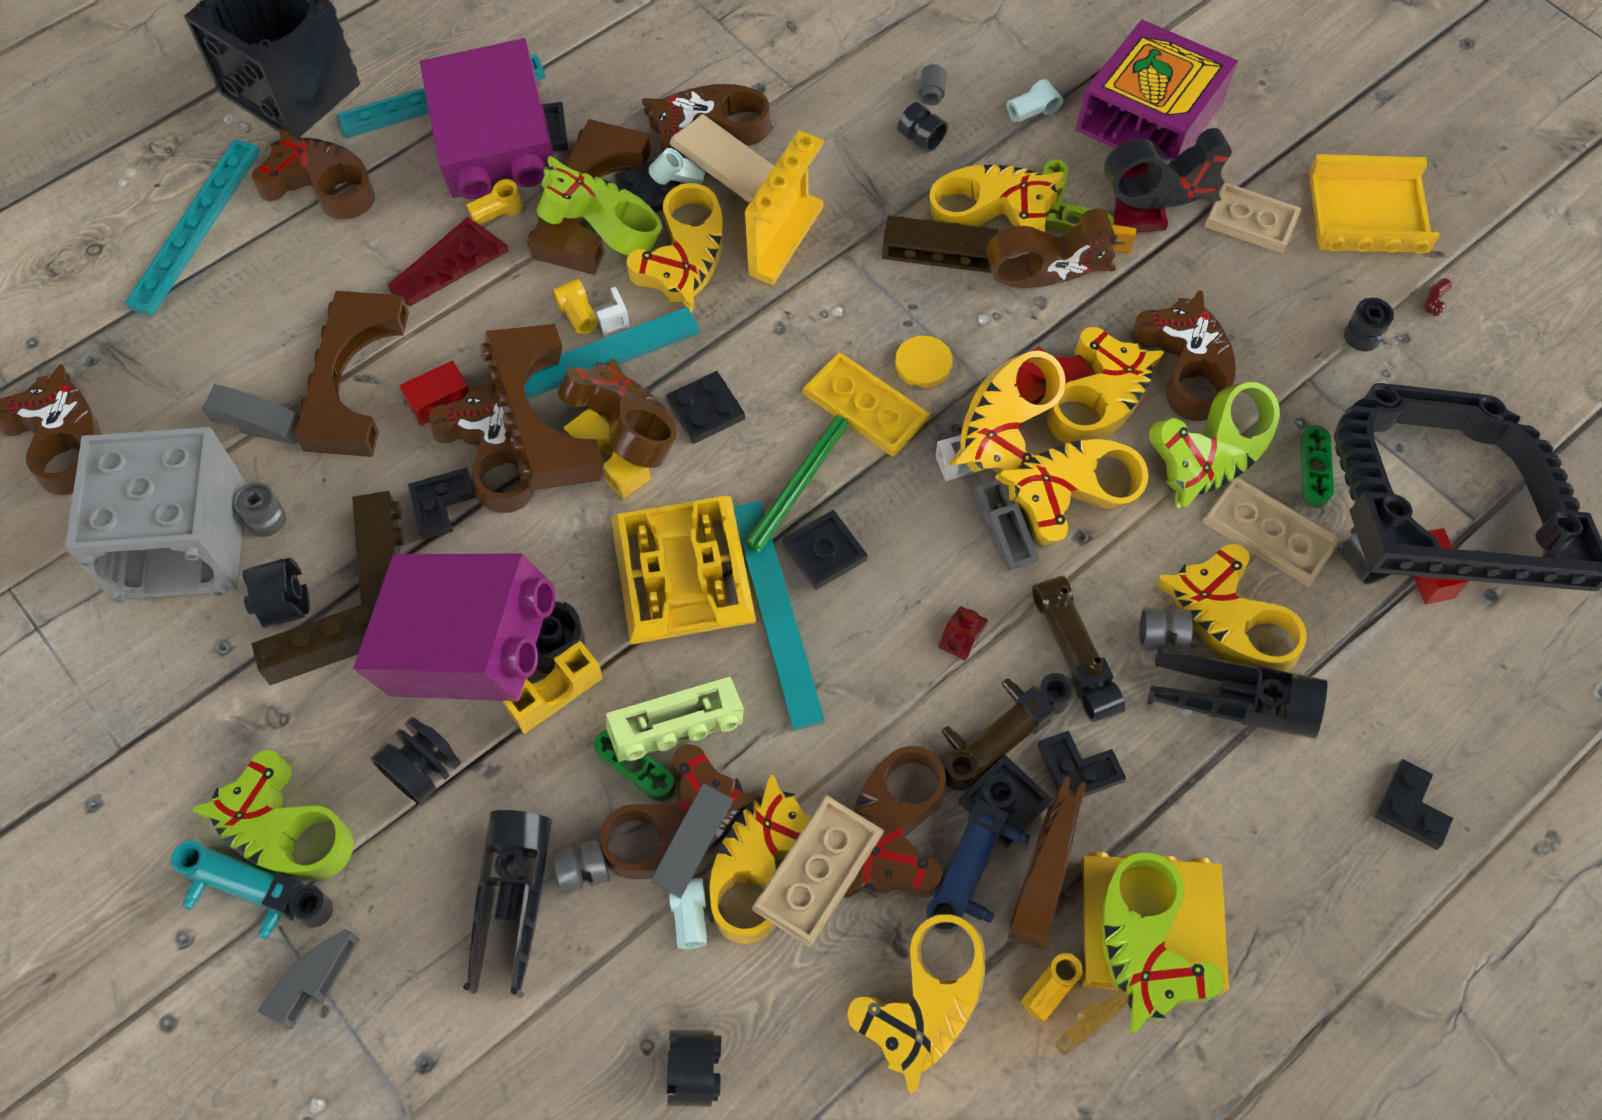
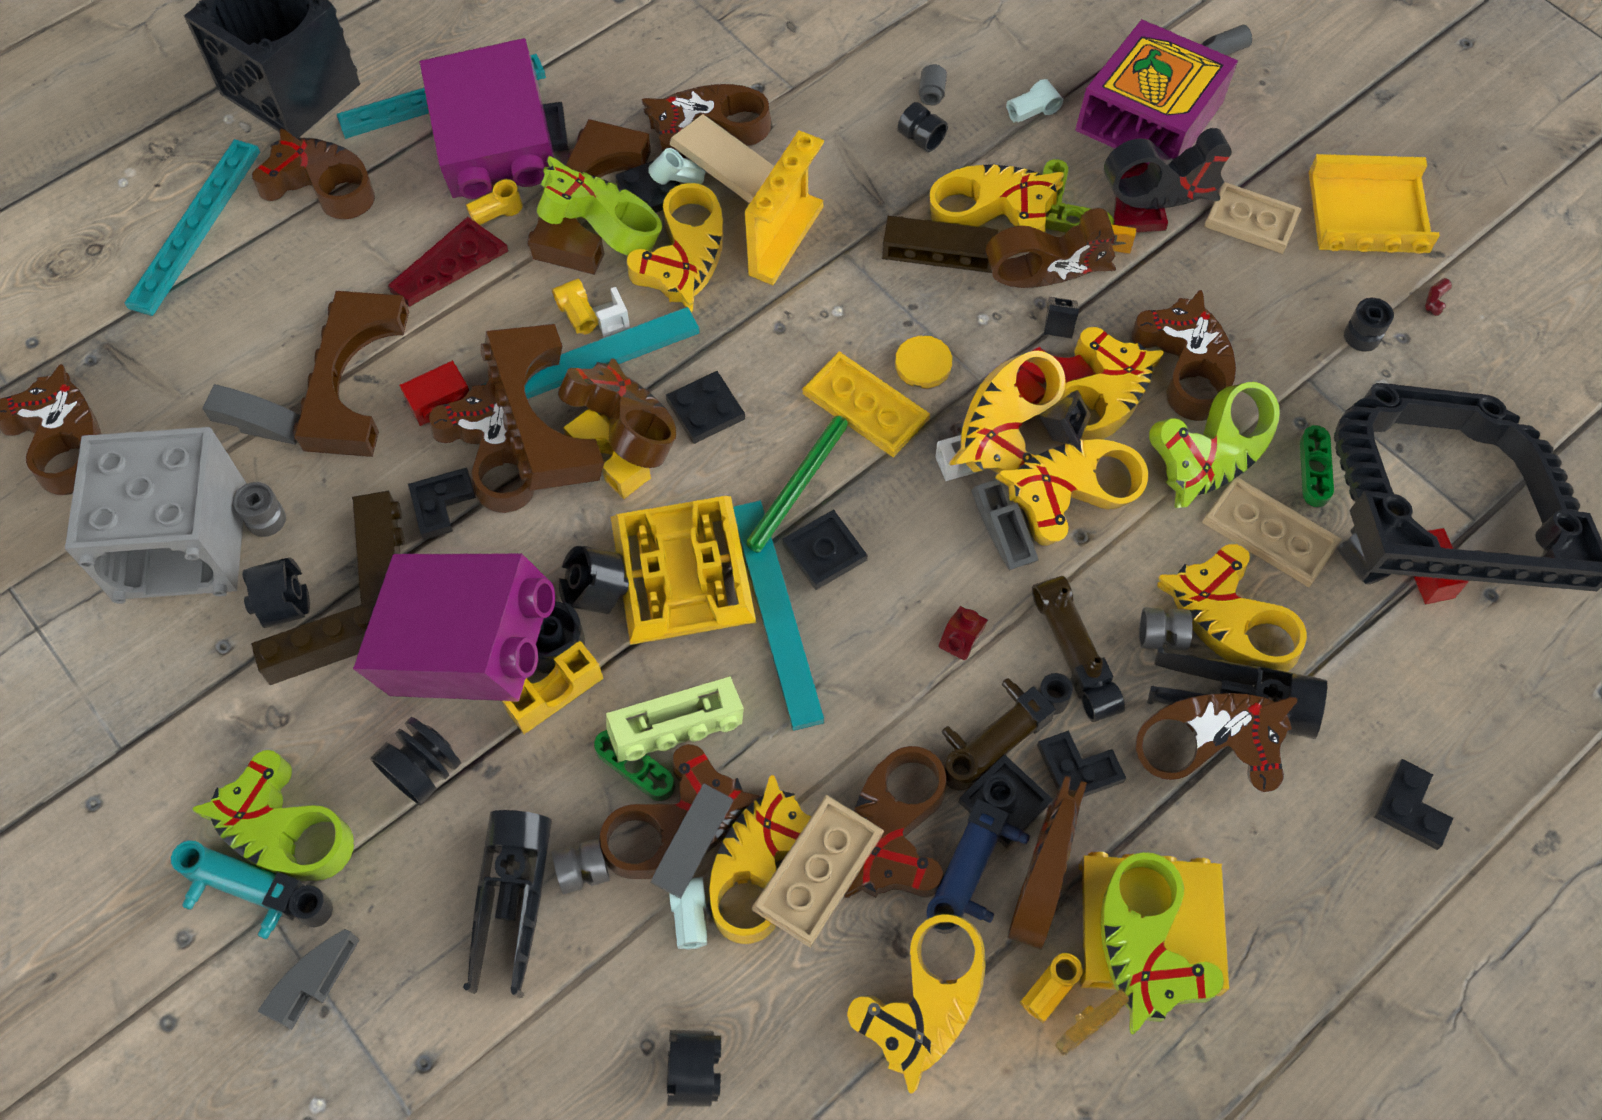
(592, 579): none -> black brick
(1061, 317): none -> black slope
(1067, 419): none -> black slope
(1230, 40): none -> dark grey piece
(1243, 722): none -> reddish brown animal

